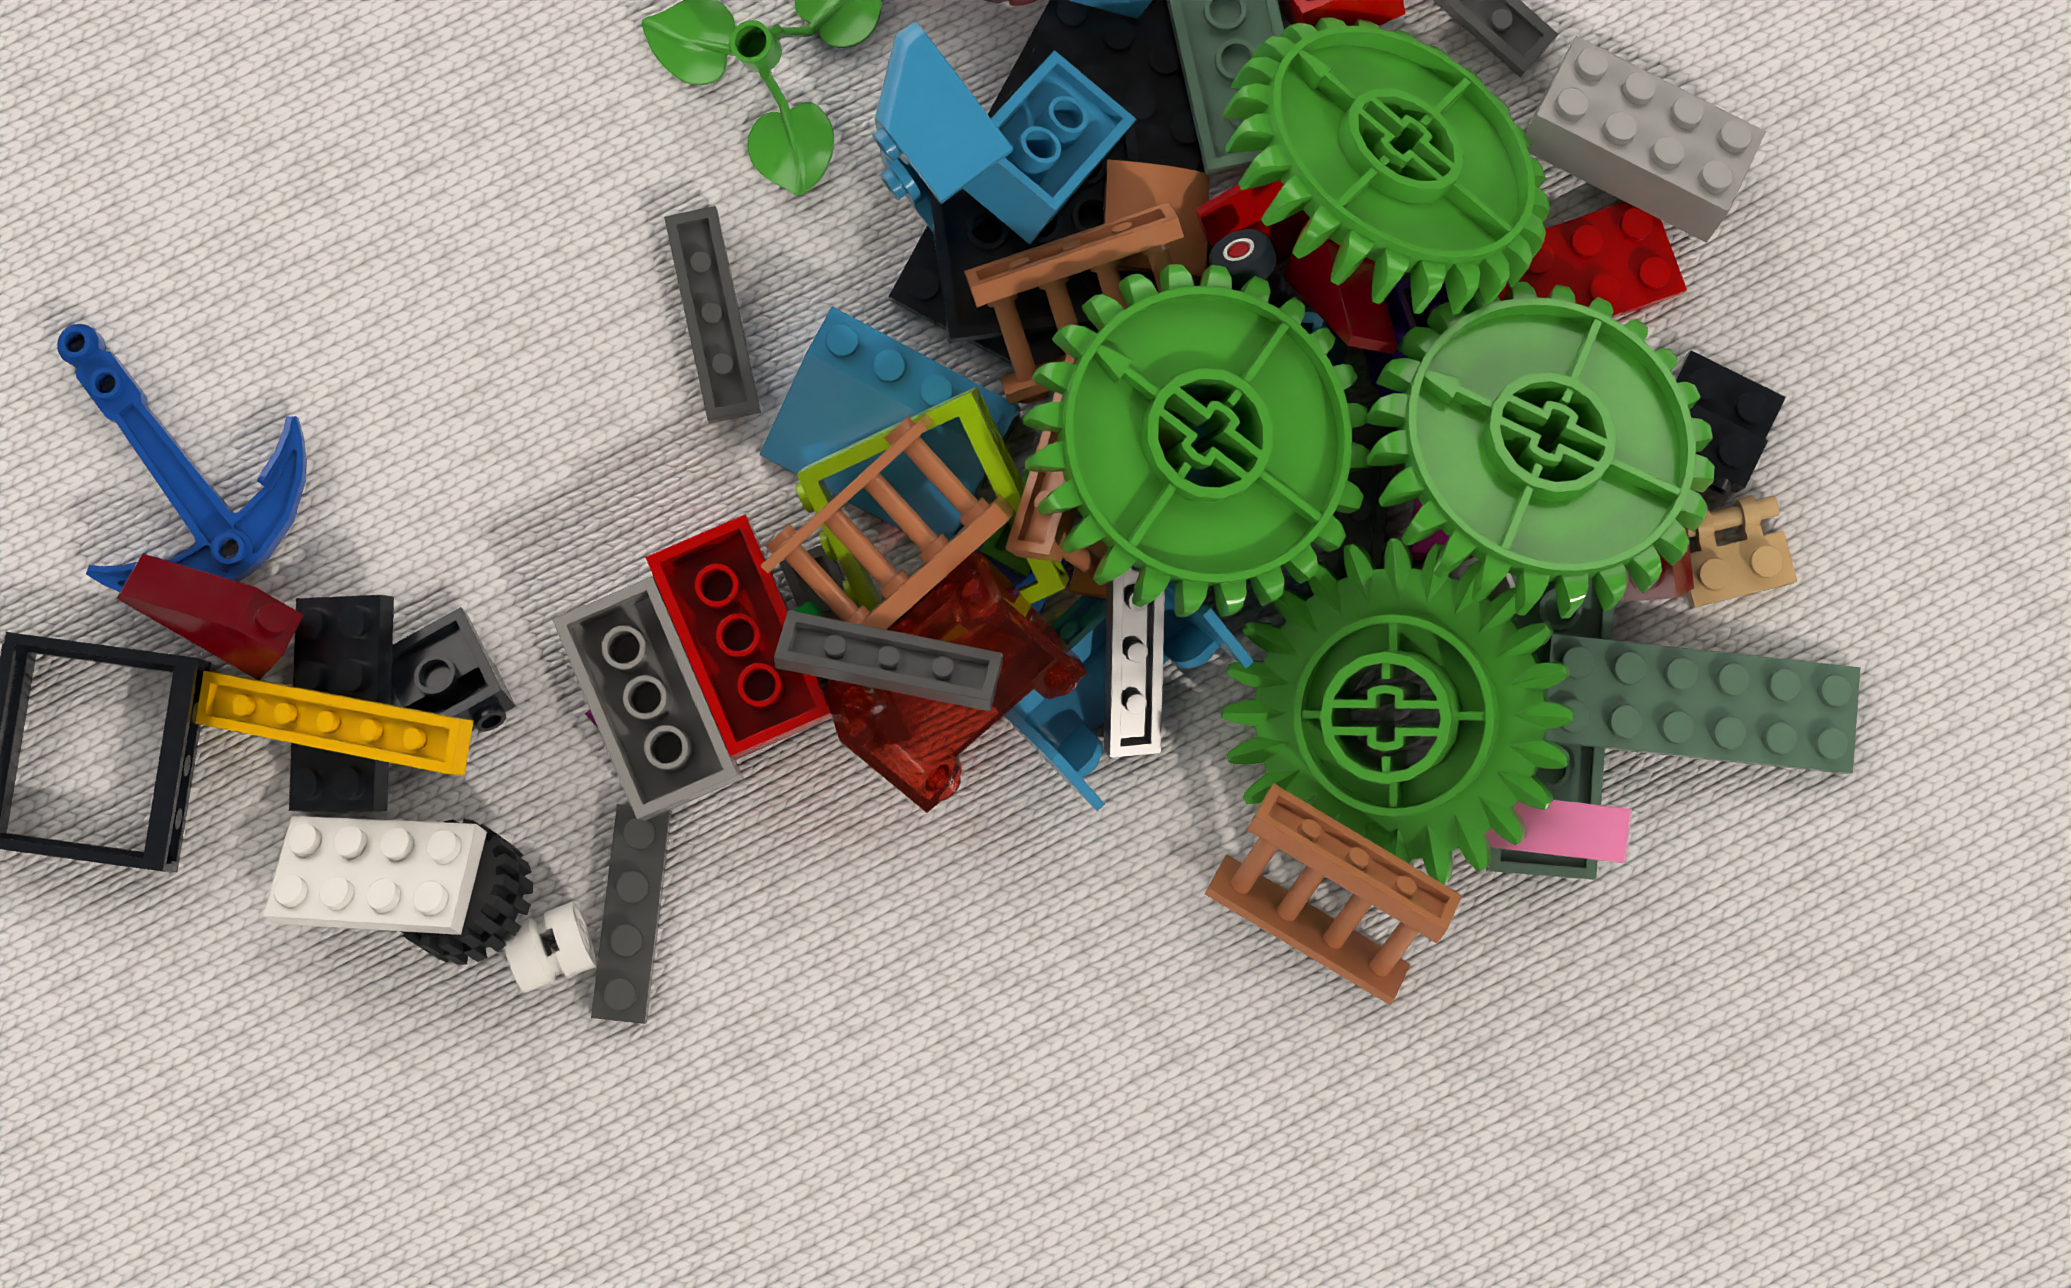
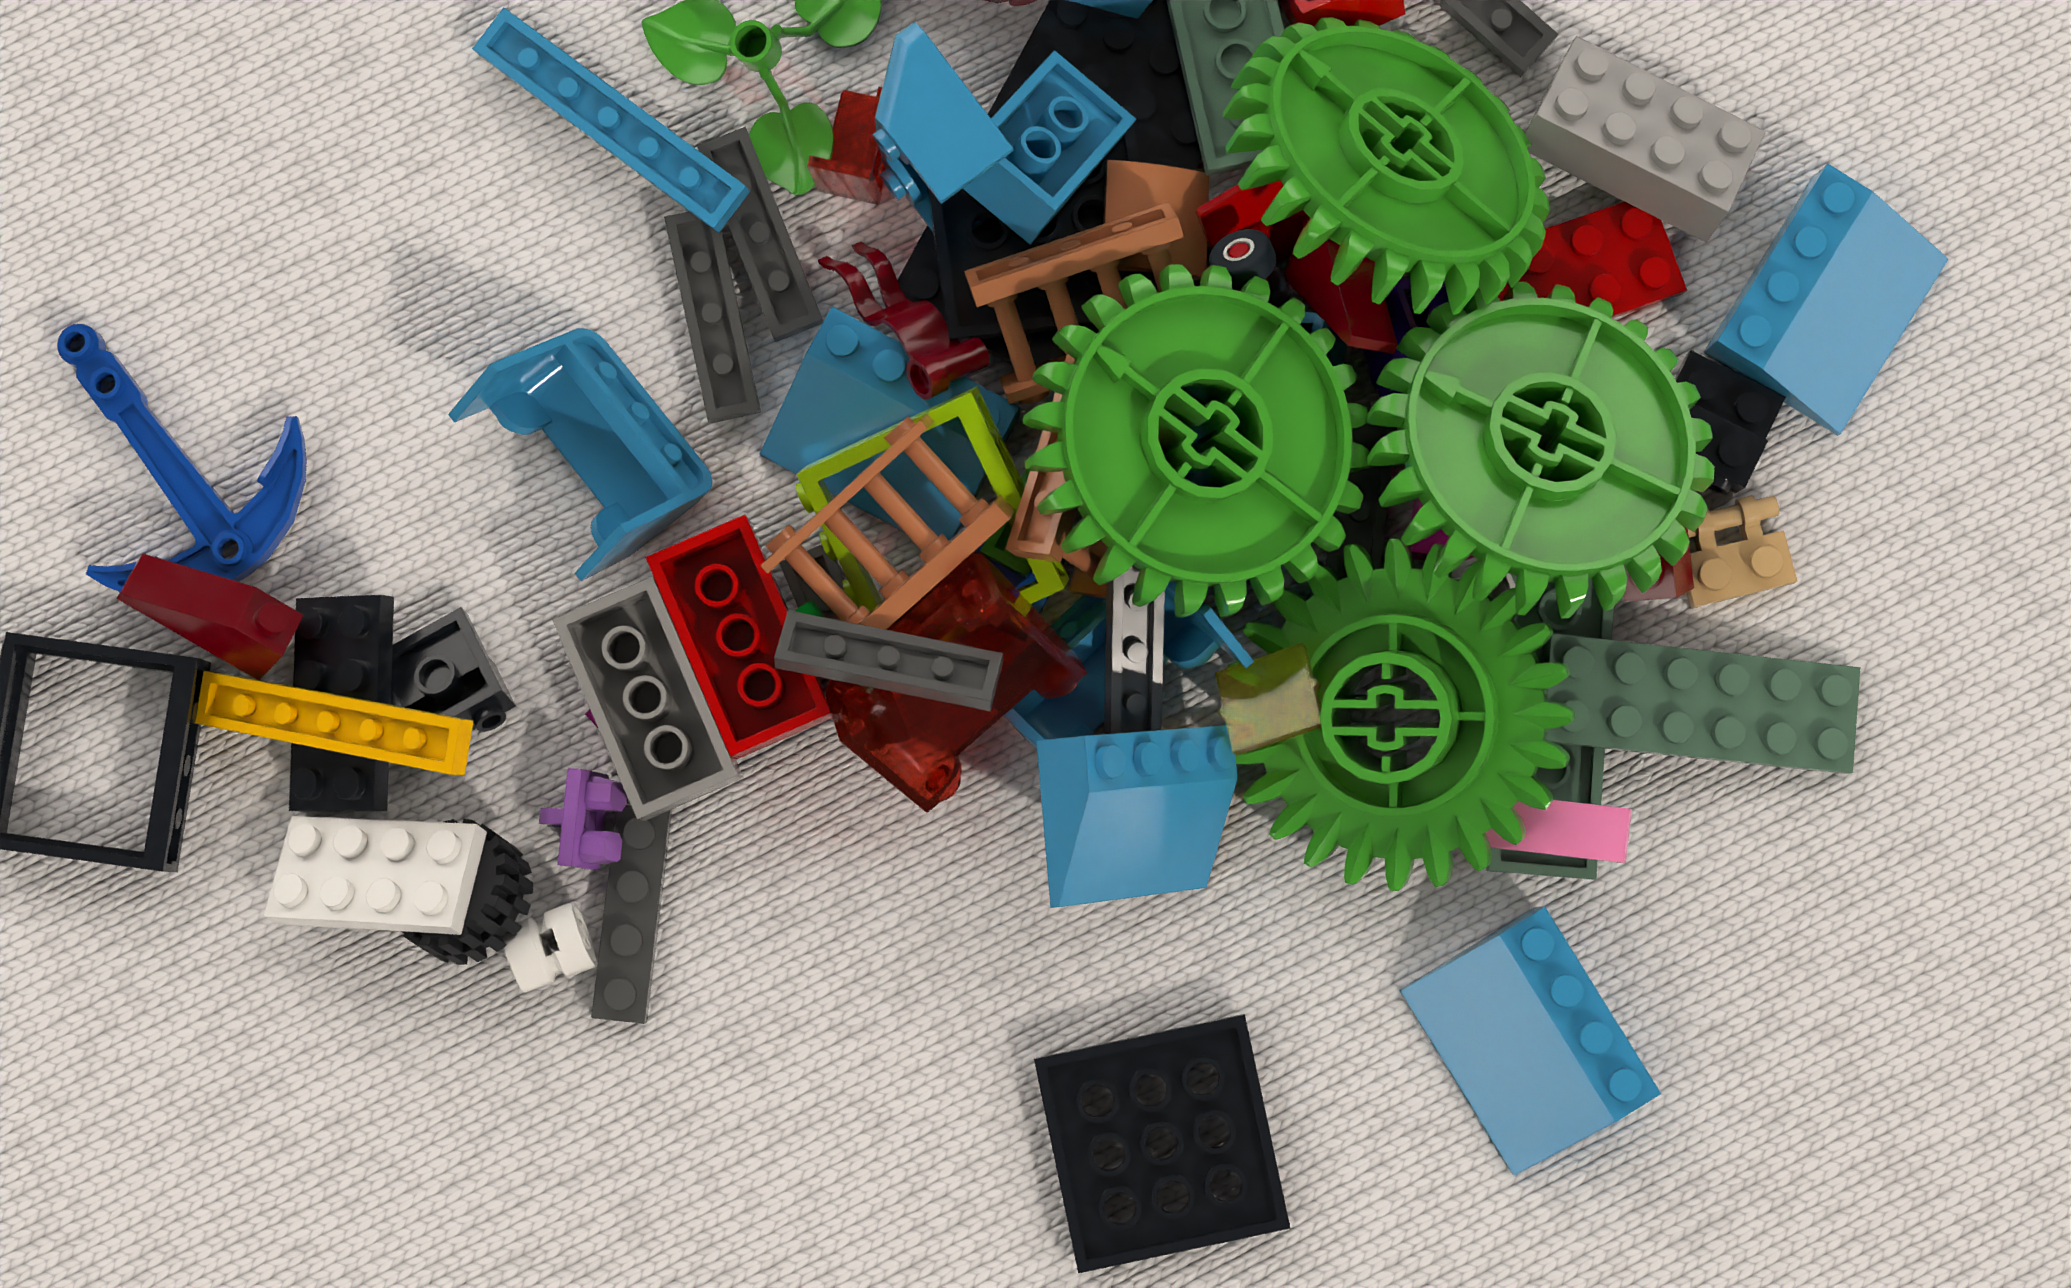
(582, 820): none -> medium lavender hips
(604, 430): none -> dark azure windscreen
(611, 120): none -> dark azure plate
(765, 240): none -> dark grey plate
(856, 156): none -> clear red panel
(918, 326): none -> dark red flag
(1086, 1186): none -> black piece
(1133, 811): none -> dark azure slope
(1269, 699): none -> clear yellow piece
(1351, 862): nougat fence -> none
(1529, 1041): none -> dark azure slope
(1828, 299): none -> dark azure slope

